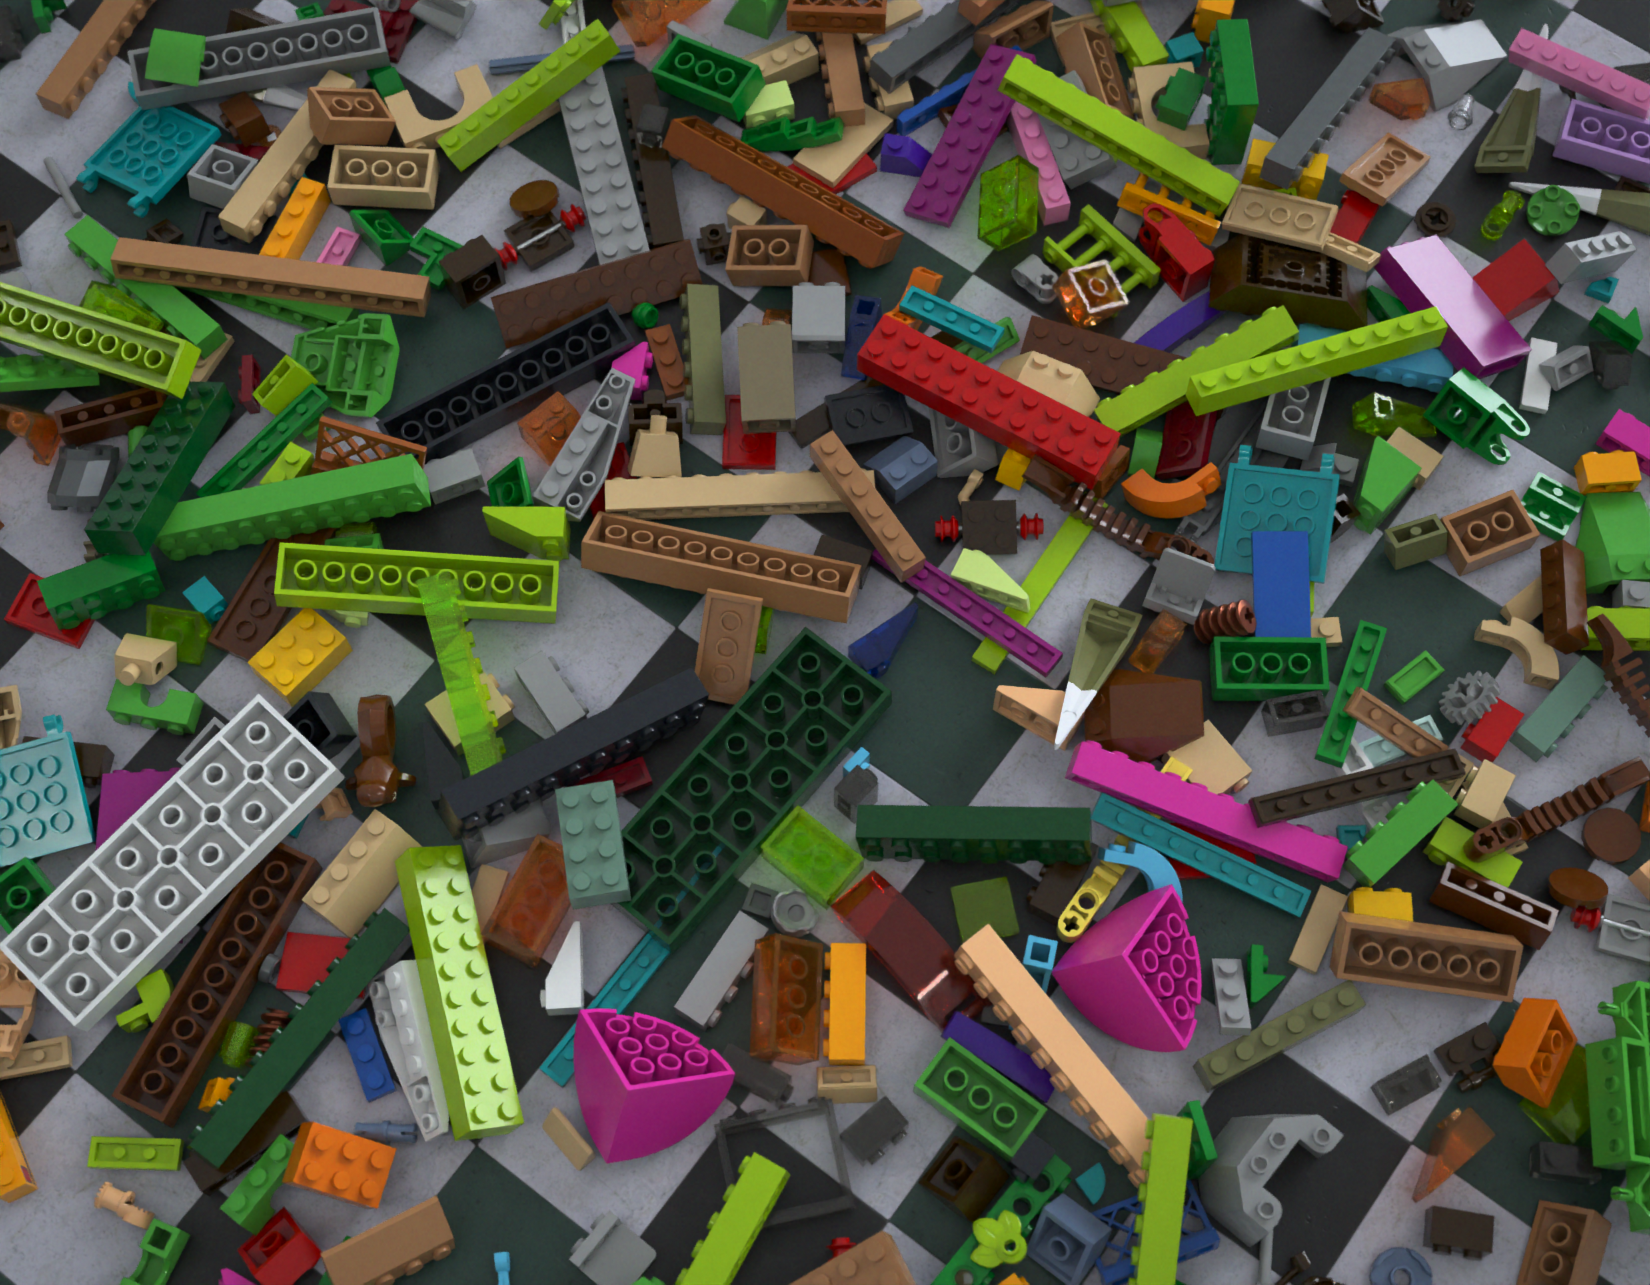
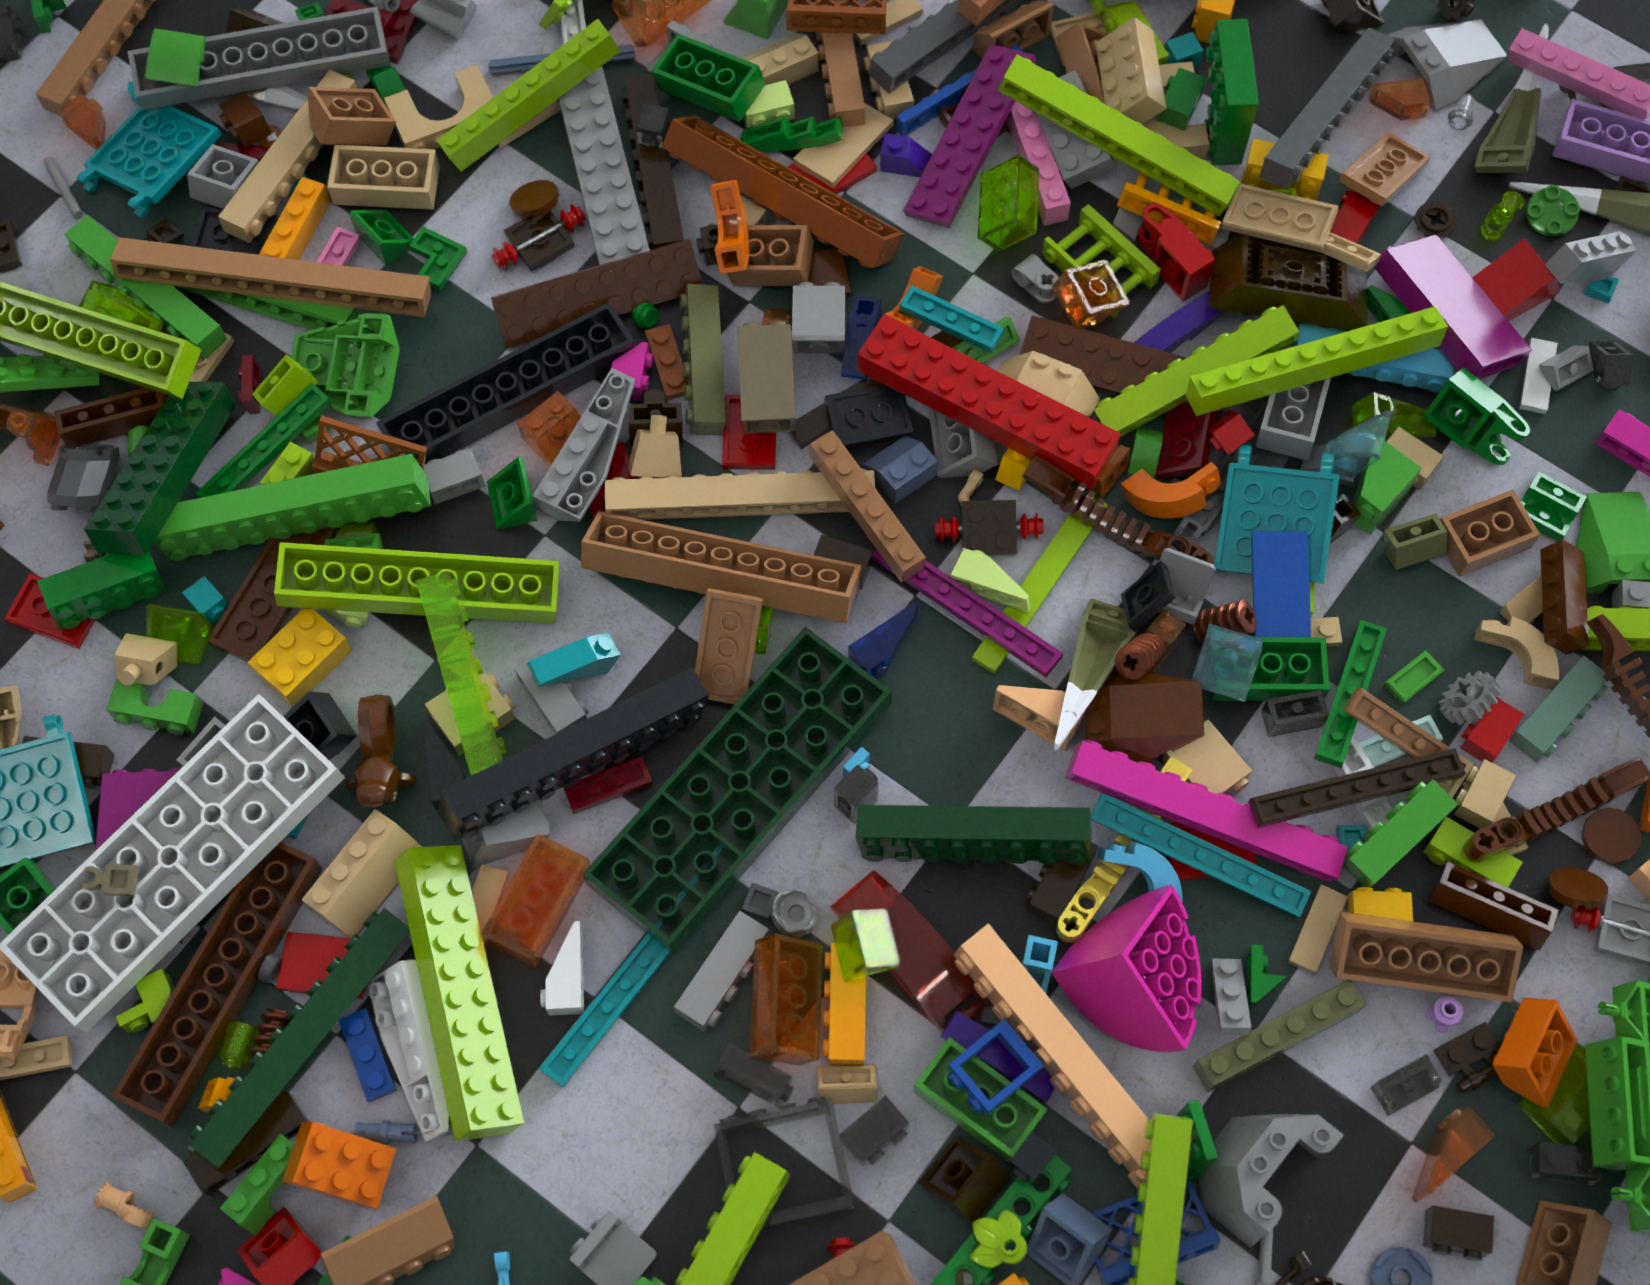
(85, 120): none -> clear orange slope
(115, 881): none -> dark tan plate
(135, 1153): lime plate -> none
(335, 805): light nougat tile -> none
(472, 271): dark brown brick -> none
(533, 529): lime slope -> none
(568, 1139): tan slope -> none
(577, 660): none -> teal slope
(592, 845): sand green brick -> none
(643, 1082): dark pink brick -> none
(733, 235): none -> orange arch
(812, 857): clear neon green brick -> none
(865, 943): none -> clear neon green slope
(984, 904): clear neon green tile -> none
(1018, 1050): none -> blue window
(1092, 1183): teal tile -> none
(1131, 71): none -> tan brick
(1140, 656): none -> copper piece
(1147, 596): none -> black tile
(1227, 662): none -> clear light blue slope
(1229, 432): none -> red slope
(1360, 445): none -> clear light blue slope
(1440, 1017): none -> lavender brick
(1607, 472): light orange brick -> none
(1624, 331): green slope -> none

